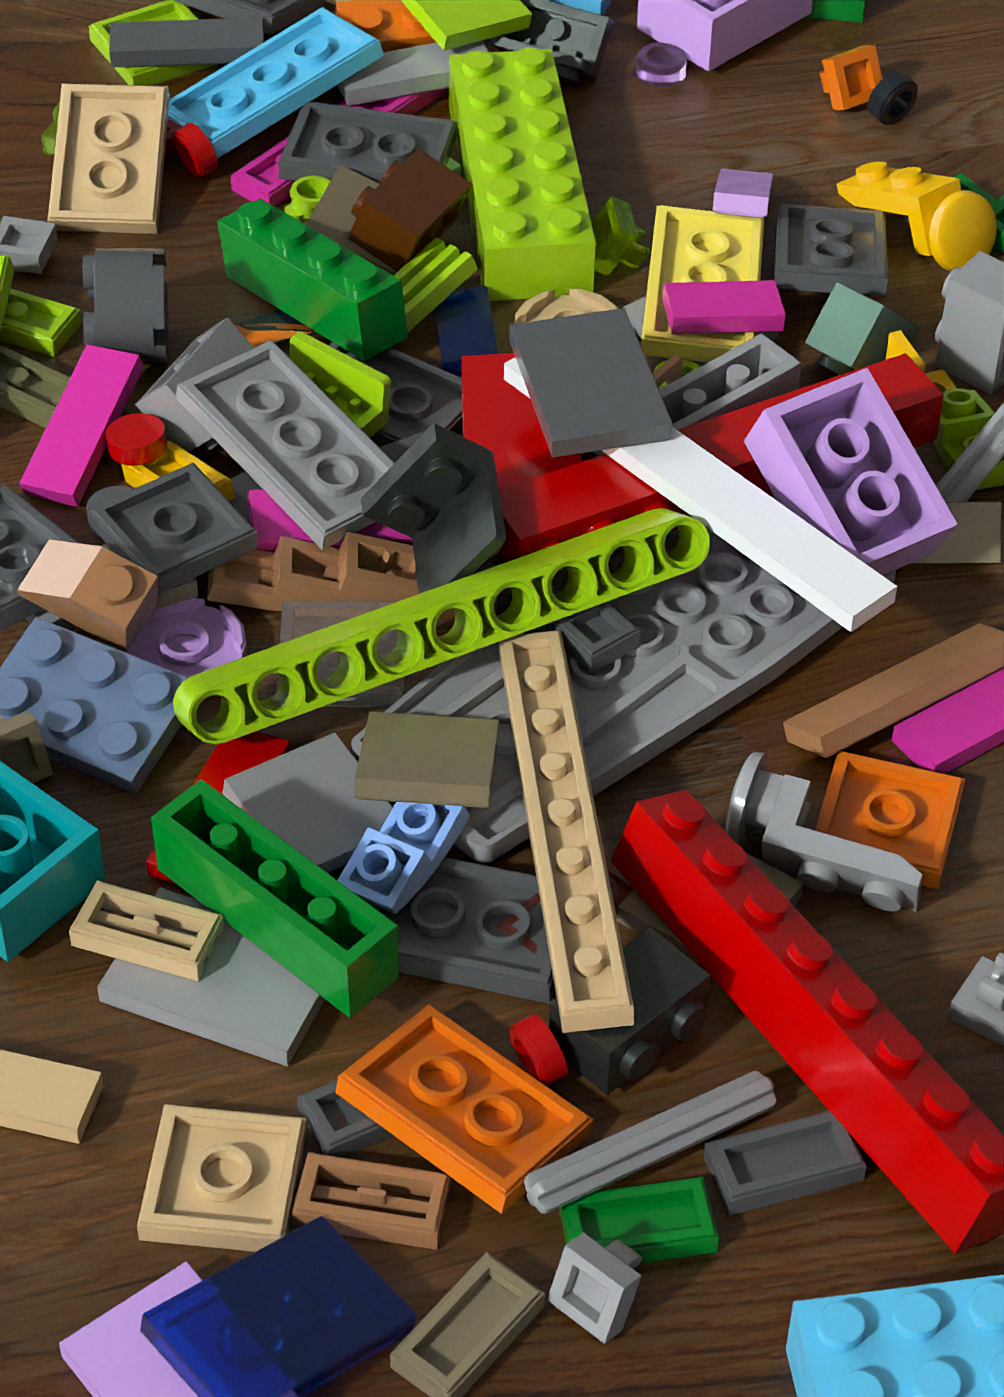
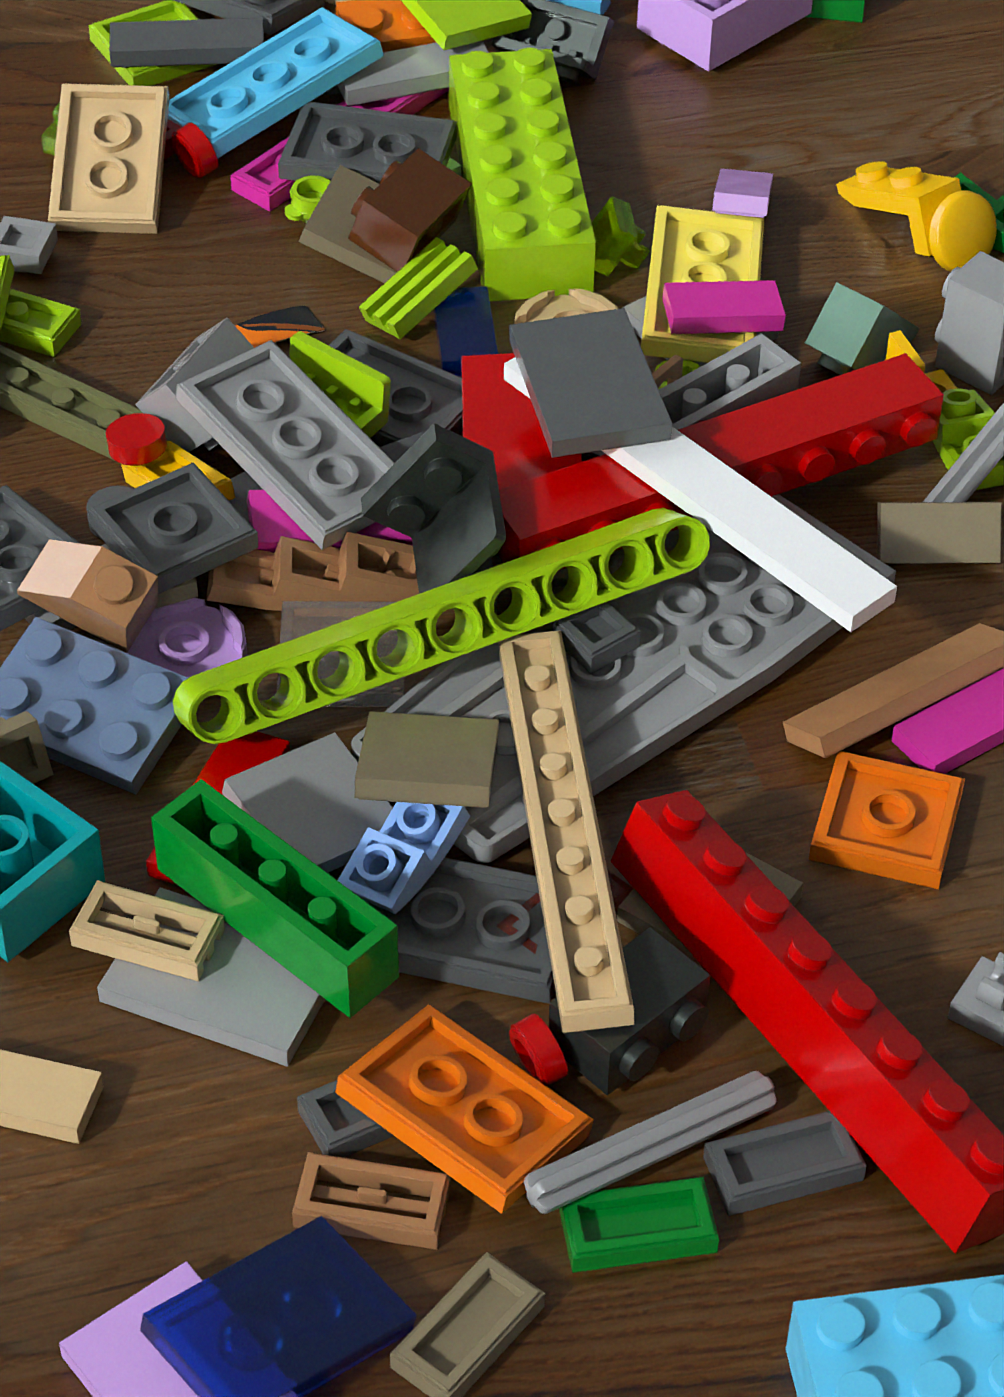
(79, 425): dark pink tile -> none
(127, 301): dark grey brick -> none
(222, 1178): tan tile -> none
(313, 279): green brick -> none
(596, 1285): light grey tile -> none
(661, 65): clear purple tile -> none
(816, 859): light grey piece -> none
(831, 246): dark grey tile -> none
(851, 76): orange tile -> none
(851, 472): lavender brick -> none
(892, 98): black tile -> none

